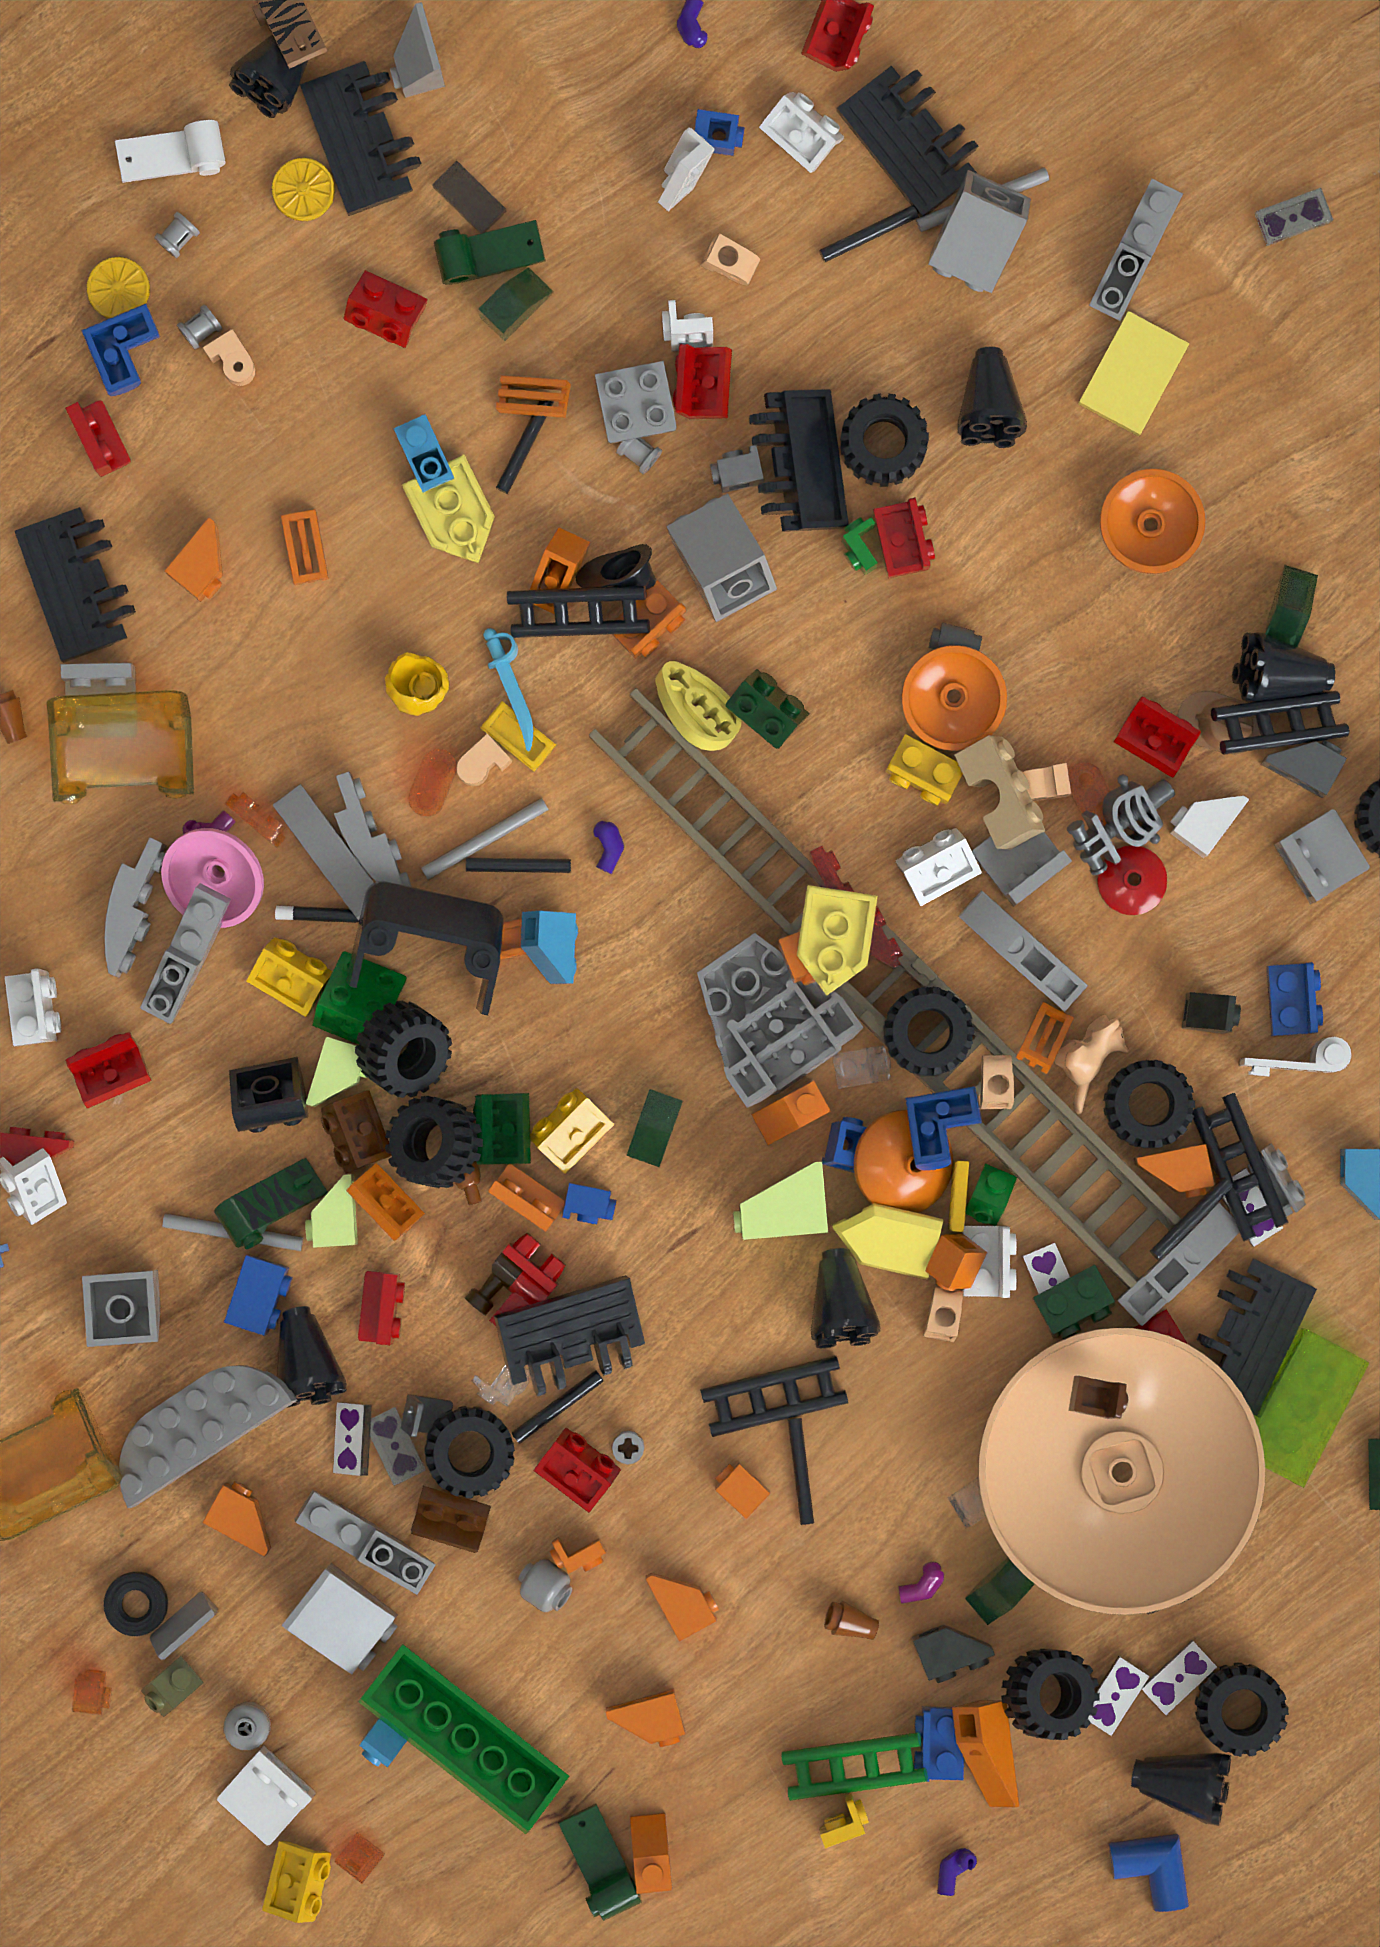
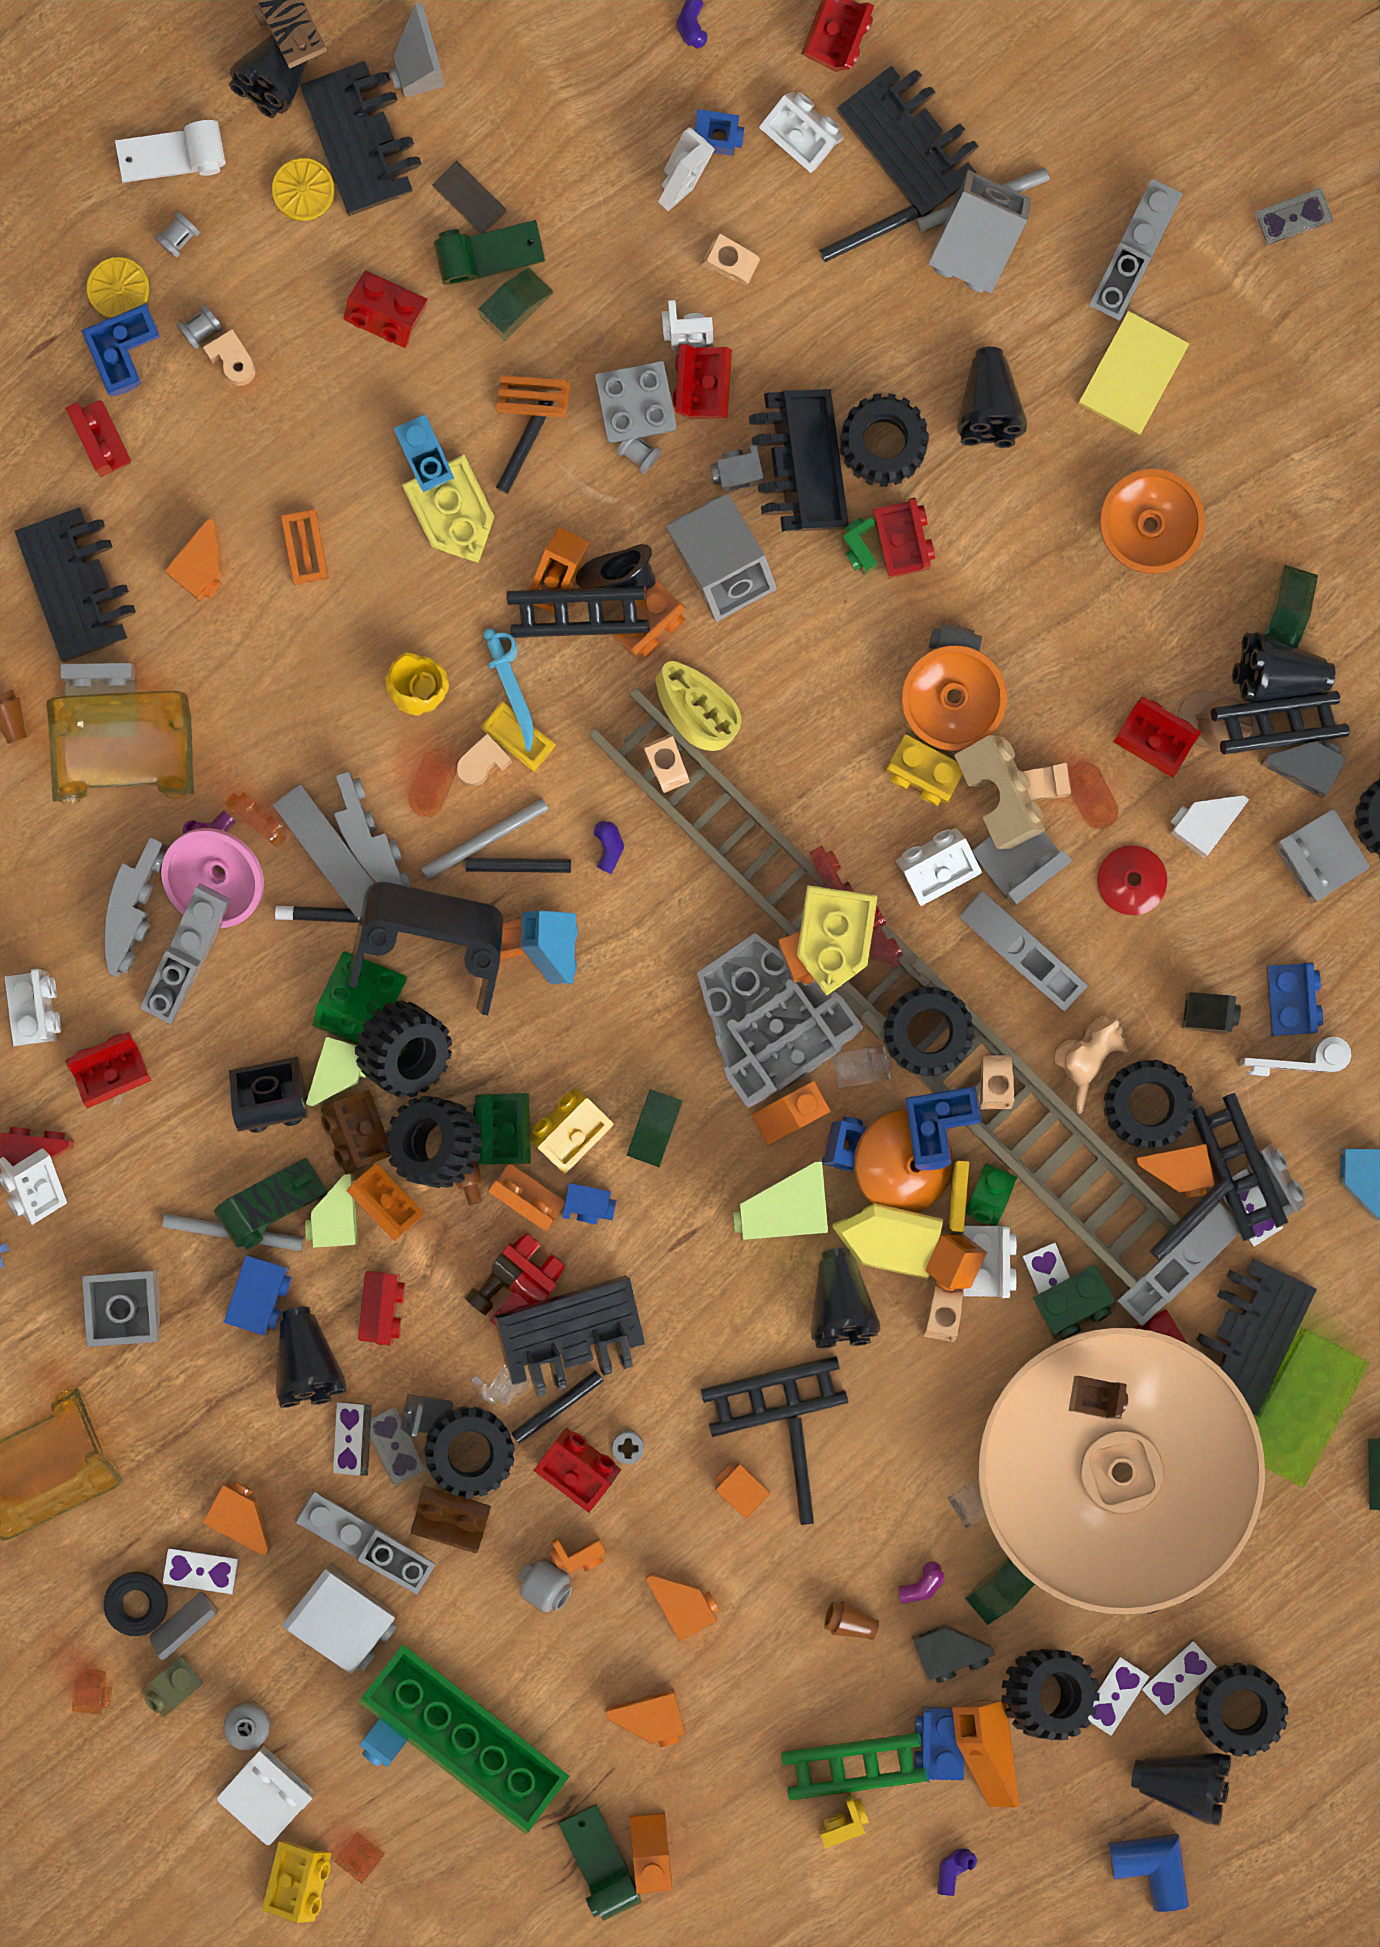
(197, 1426): light grey plate -> none
(200, 1570): none -> white tile
(289, 975): yellow bracket -> none
(666, 763): none -> light nougat leg
(767, 708): dark green bracket -> none
(1035, 1056): orange tile -> none
(1131, 804): dark grey torso -> none

